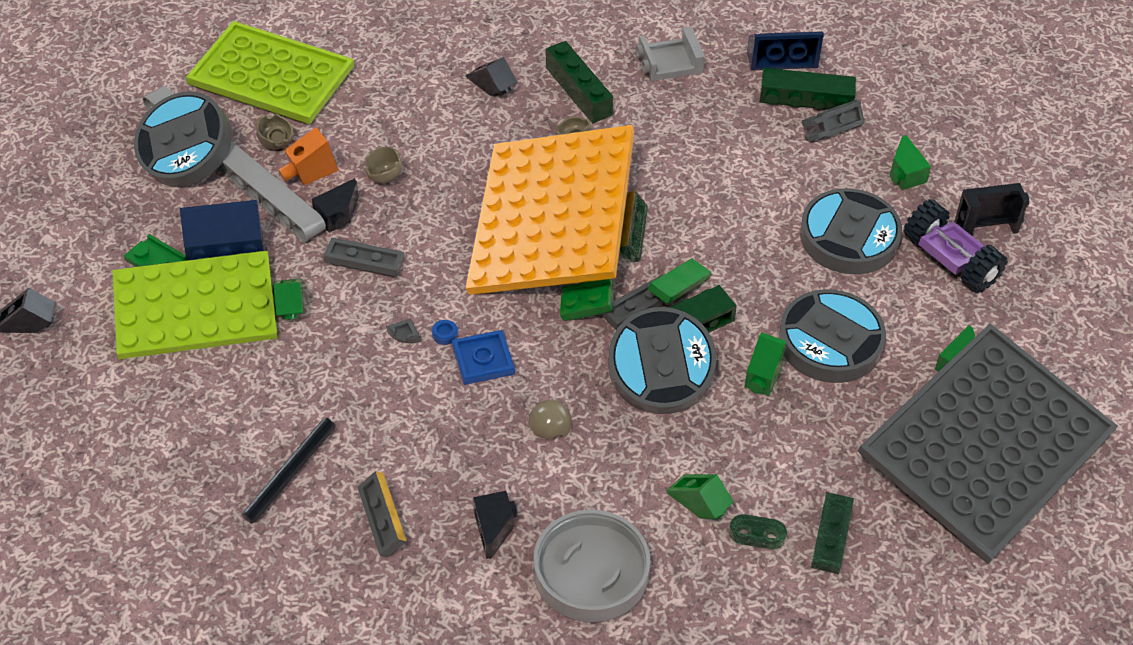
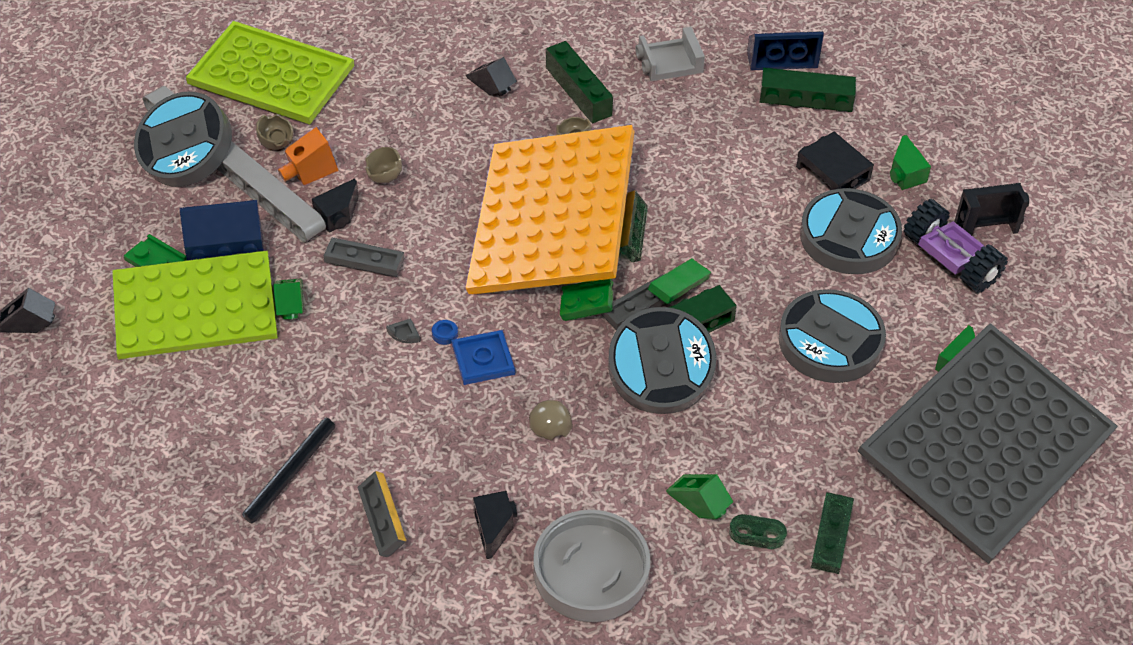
(765, 364): green slope -> none
(835, 120): dark grey hinge -> none
(836, 162): none -> black panel

